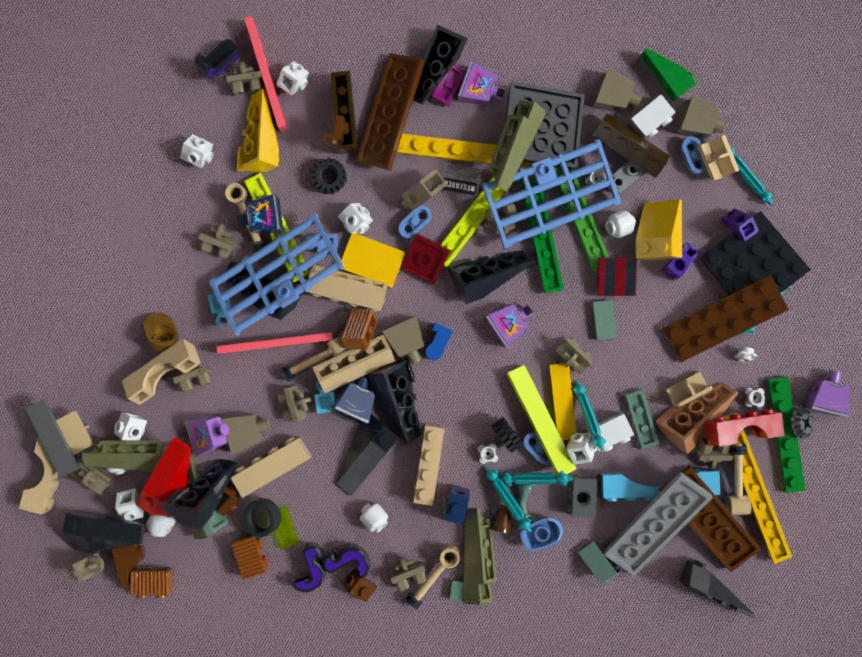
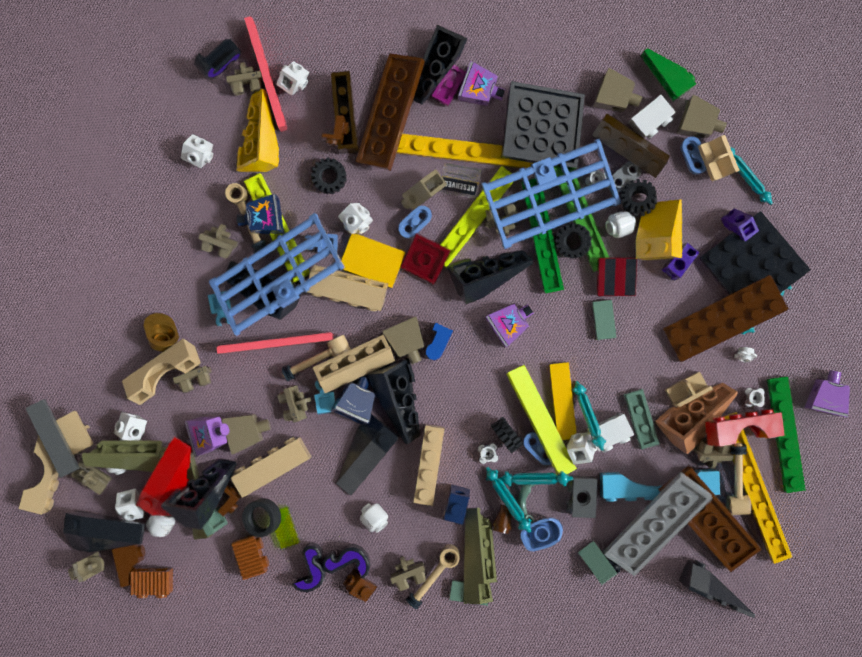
(359, 329): dark orange brick -> none
(515, 142): olive wedge -> none
(562, 240): none -> black tyre
(574, 355): dark tan hips -> none
(639, 207): none -> black tyre
(802, 423): dark grey gear -> none

